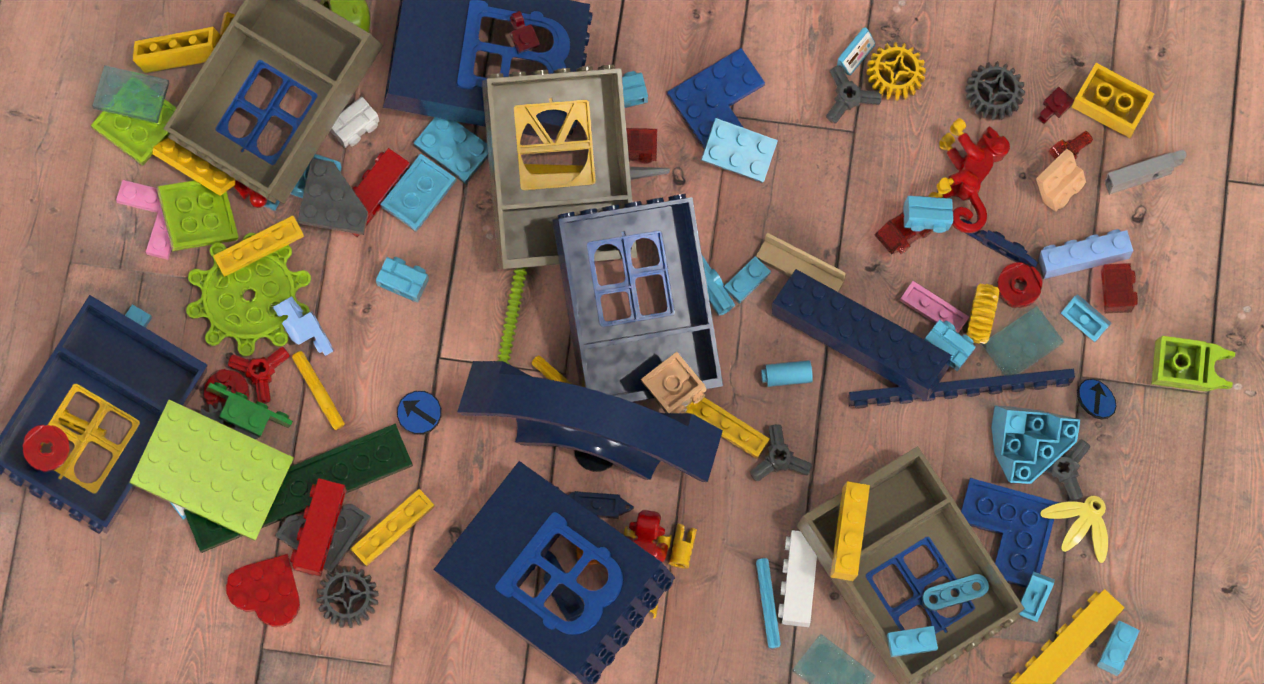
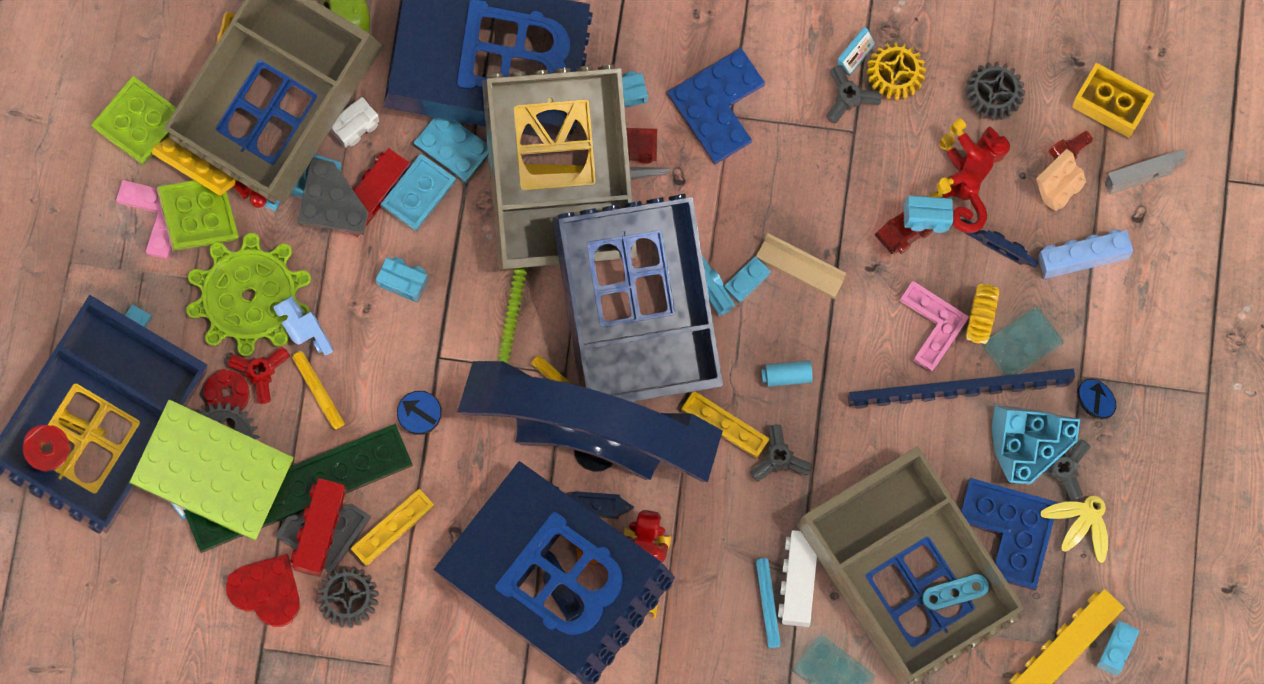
(130, 94): clear light blue plate -> none
(175, 49): yellow brick -> none
(246, 414): green bracket -> none
(258, 246): yellow plate -> none
(523, 36): dark red plate -> none
(674, 385): light nougat plate -> none
(682, 550): yellow hinge -> none
(739, 150): medium azure plate -> none
(850, 531): yellow brick -> none
(861, 334): dark blue brick -> none
(912, 641): medium azure plate -> none
(946, 338): medium azure brick -> none
(1023, 273): red plate -> none
(1036, 595): medium azure plate -> none
(1056, 103): dark red plate -> none
(1086, 318): medium azure slope -> none
(1118, 288): clear red brick -> none
(1197, 364): lime brick -> none

